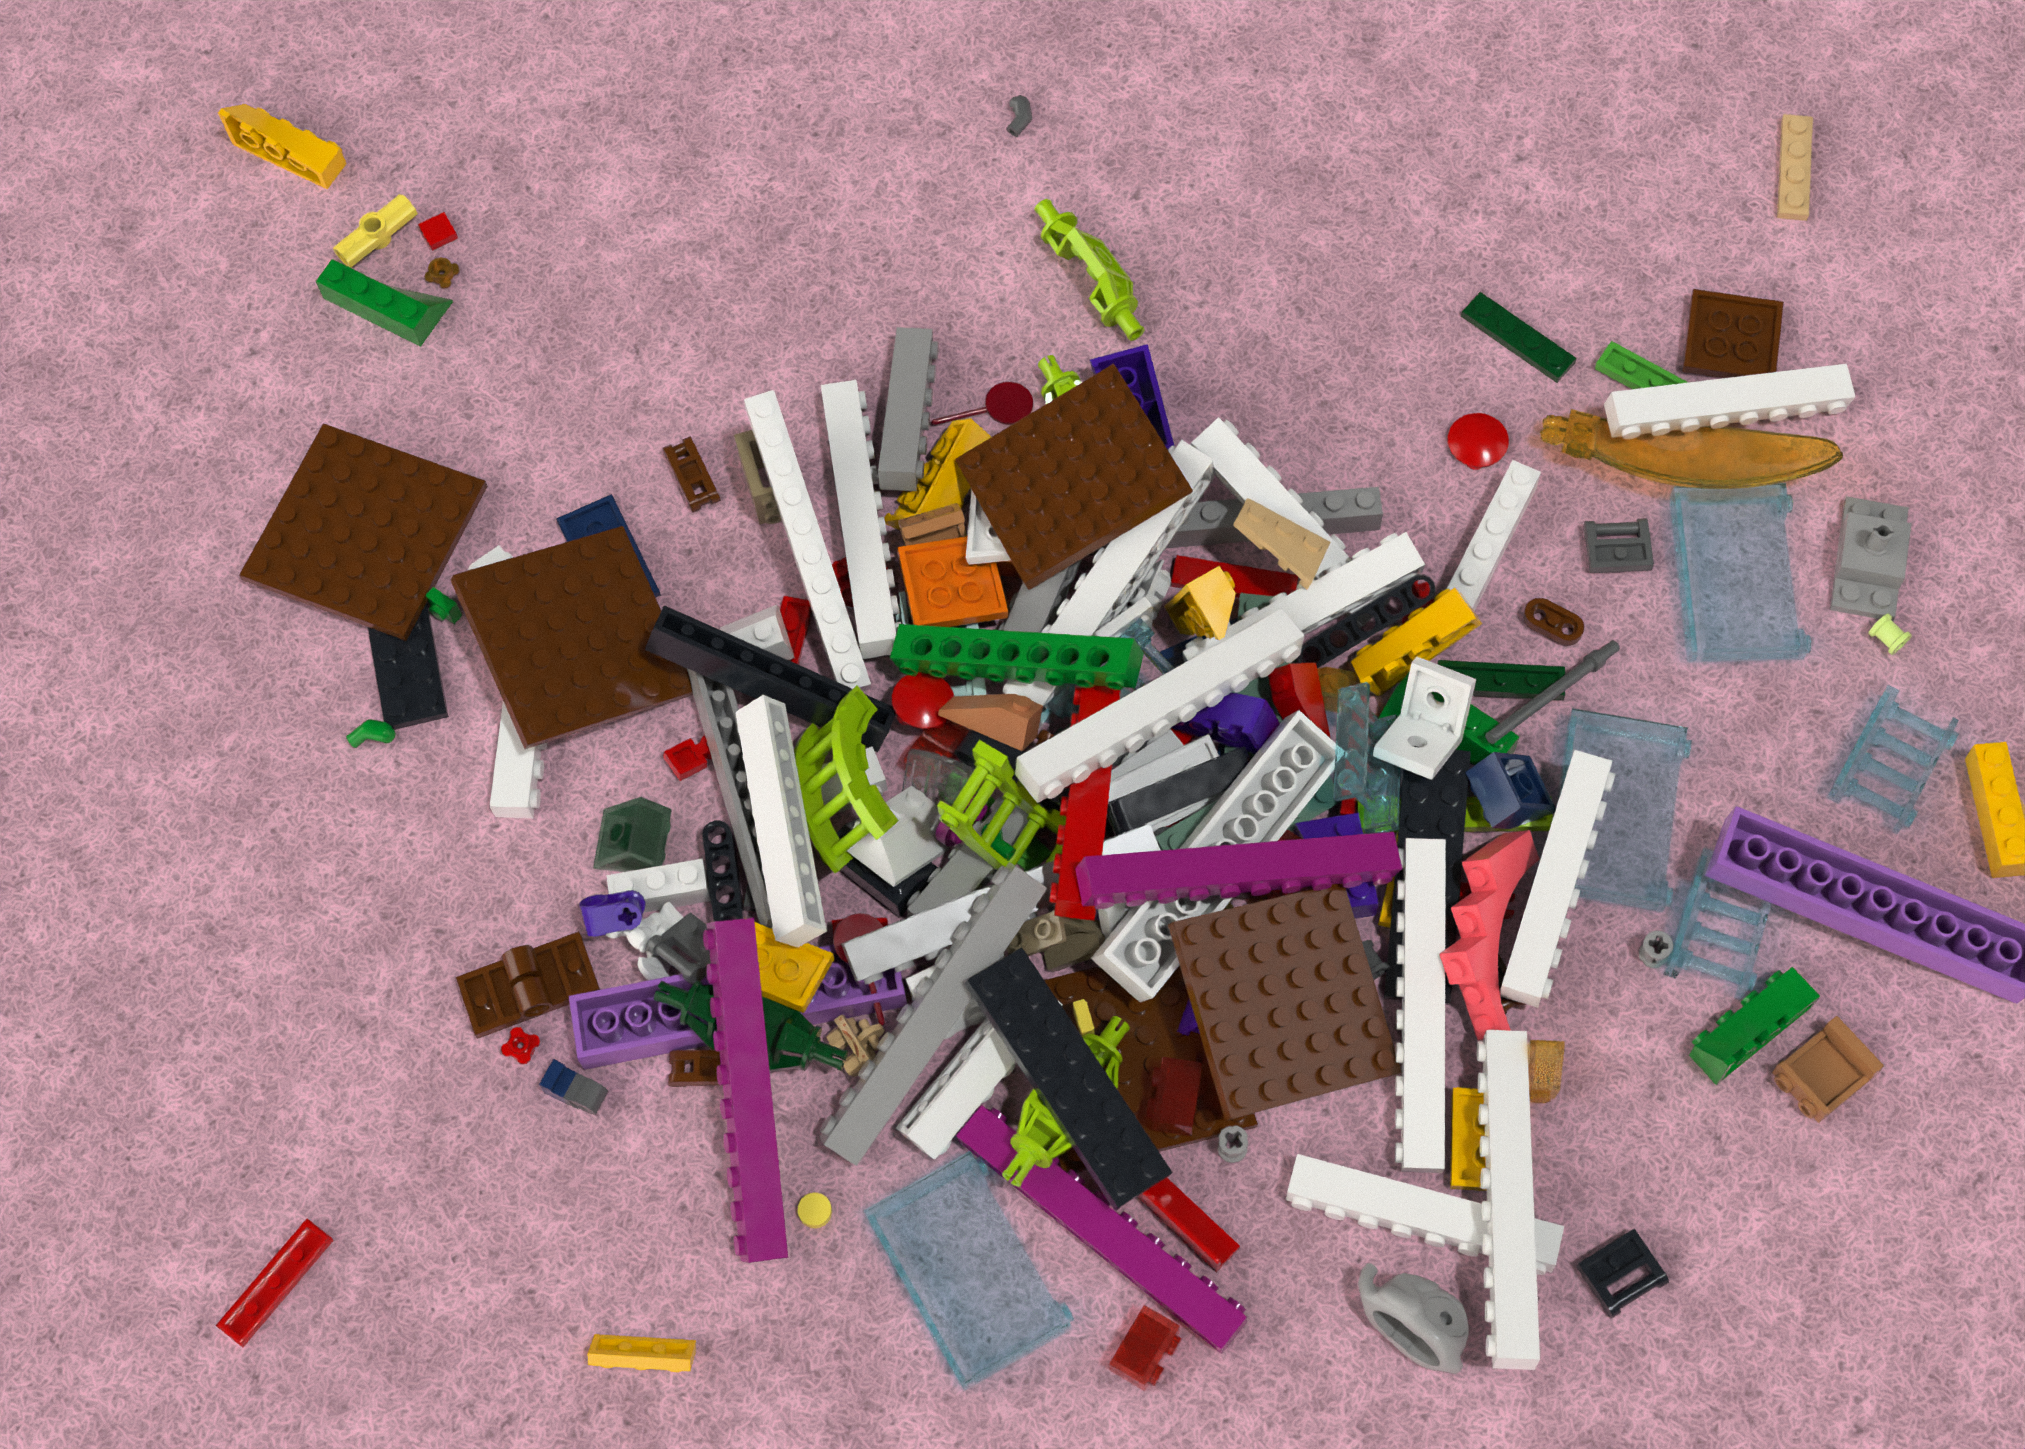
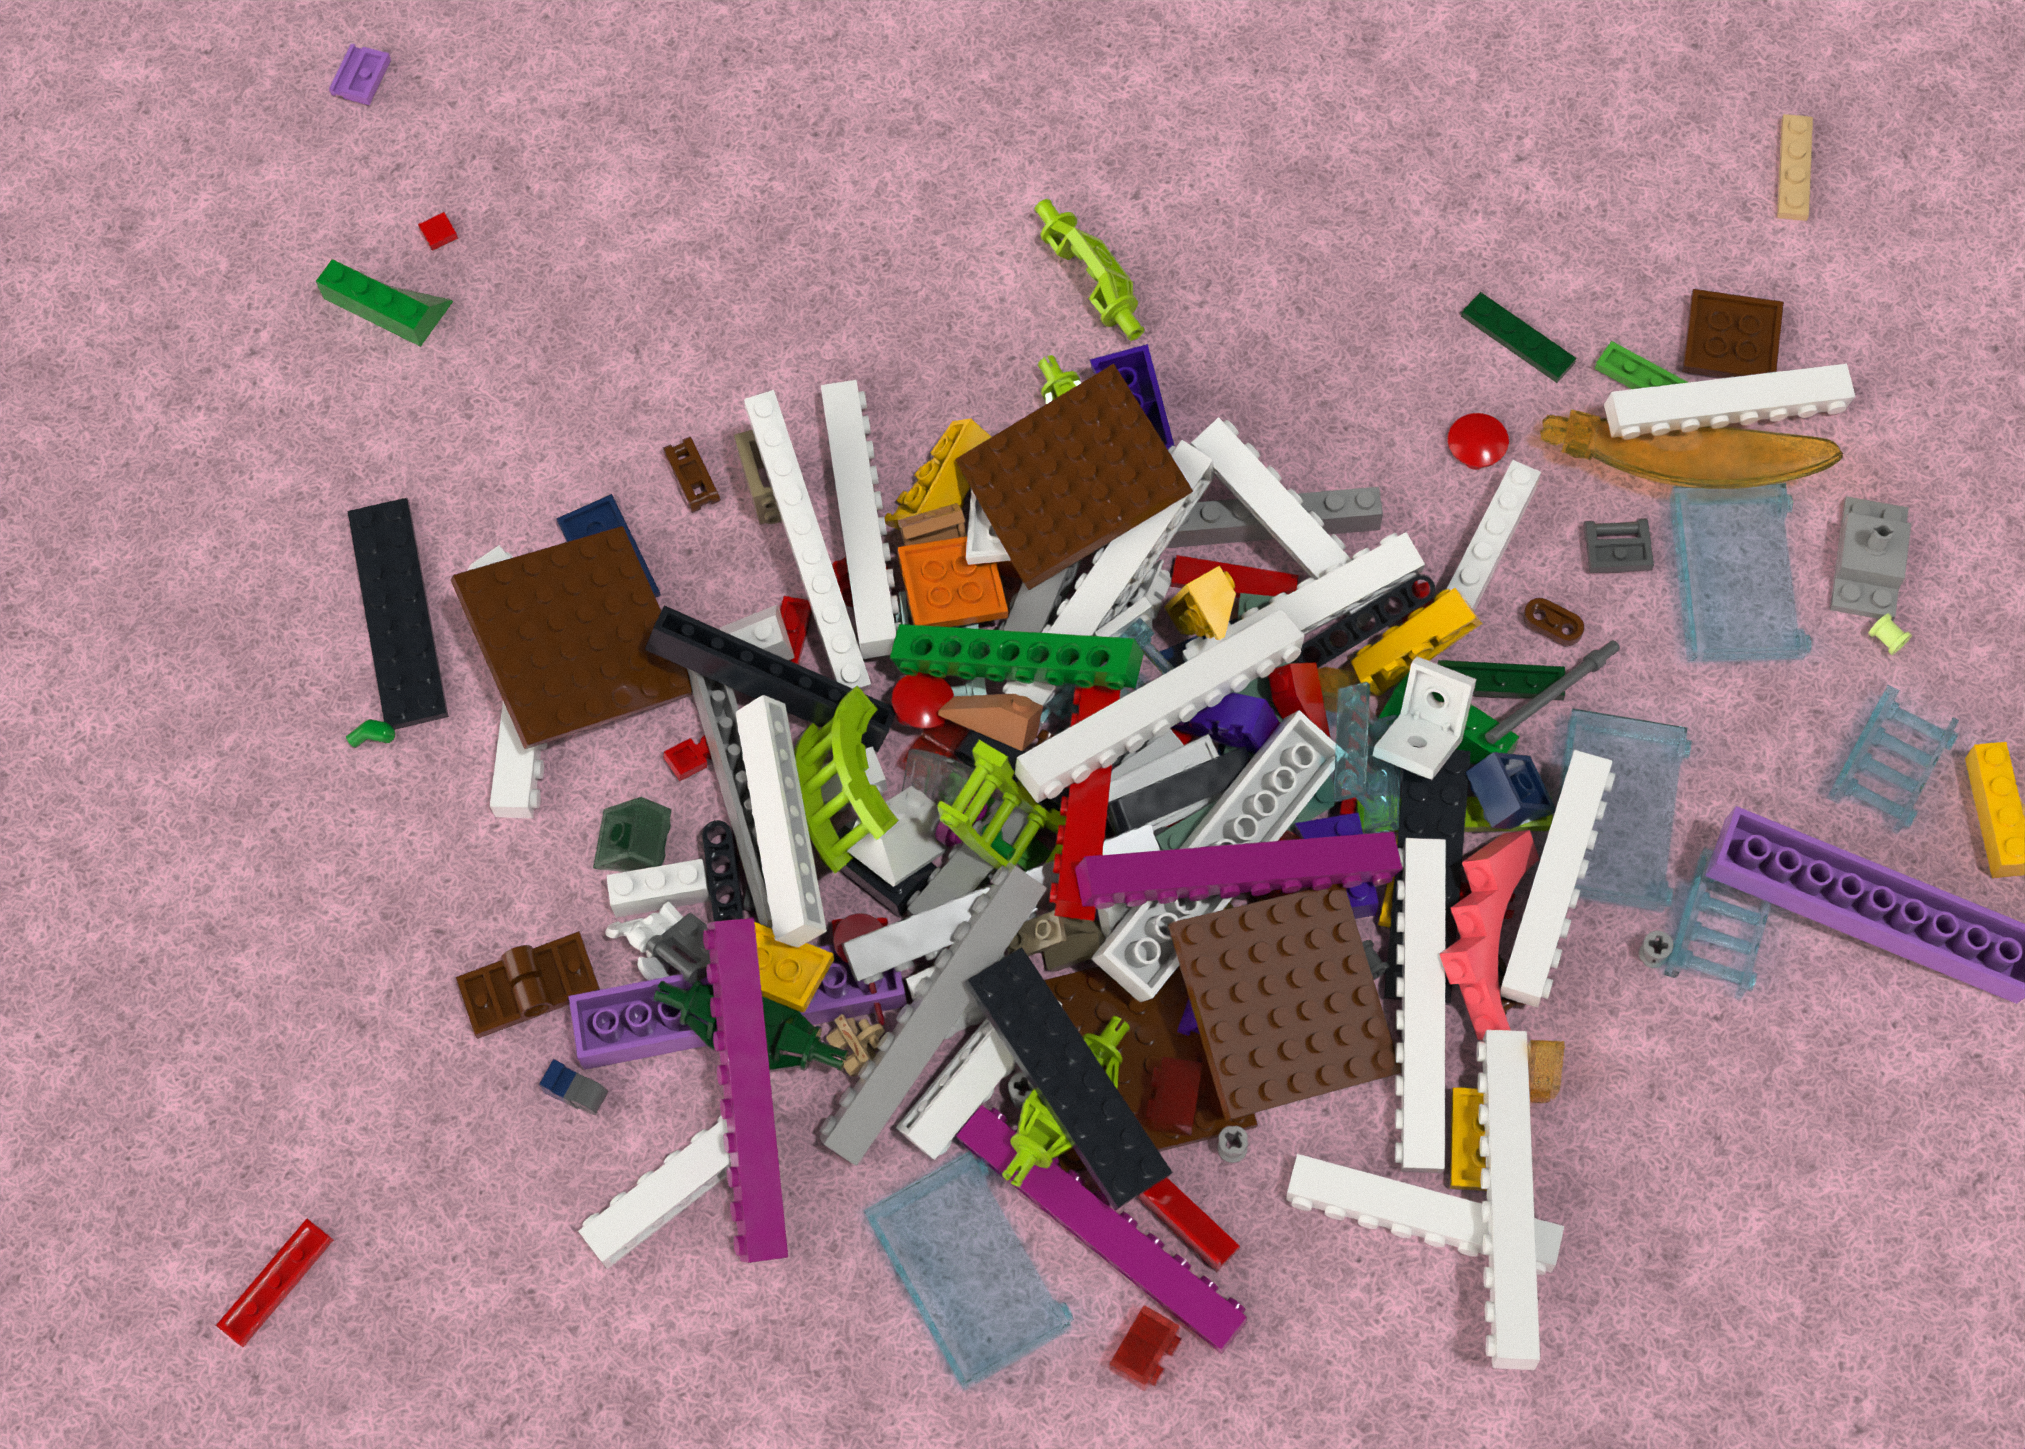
(283, 144): yellow wedge -> none
(360, 74): none -> medium lavender plate
(364, 531): reddish brown plate -> none
(365, 240): light yellow piece -> none
(438, 265): pearl gold plate -> none
(442, 606): green plate -> none
(522, 1054): red plate -> none
(612, 912): dark purple piece -> none
(642, 1353): yellow plate -> none
(658, 1196): none -> white brick
(703, 1072): reddish brown plate -> none
(814, 1210): light yellow tile -> none
(906, 409): light grey brick -> none
(1004, 403): dark red piece -> none
(1015, 1086): none -> light grey bush
(1023, 115): dark grey arm -> none
(1083, 1017): light yellow tile -> none
(1289, 542): tan wing -> none
(1417, 1318): light grey piece -> none
(1615, 1263): black plate -> none
(1754, 1025): green wedge -> none
(1827, 1070): medium nougat panel -> none

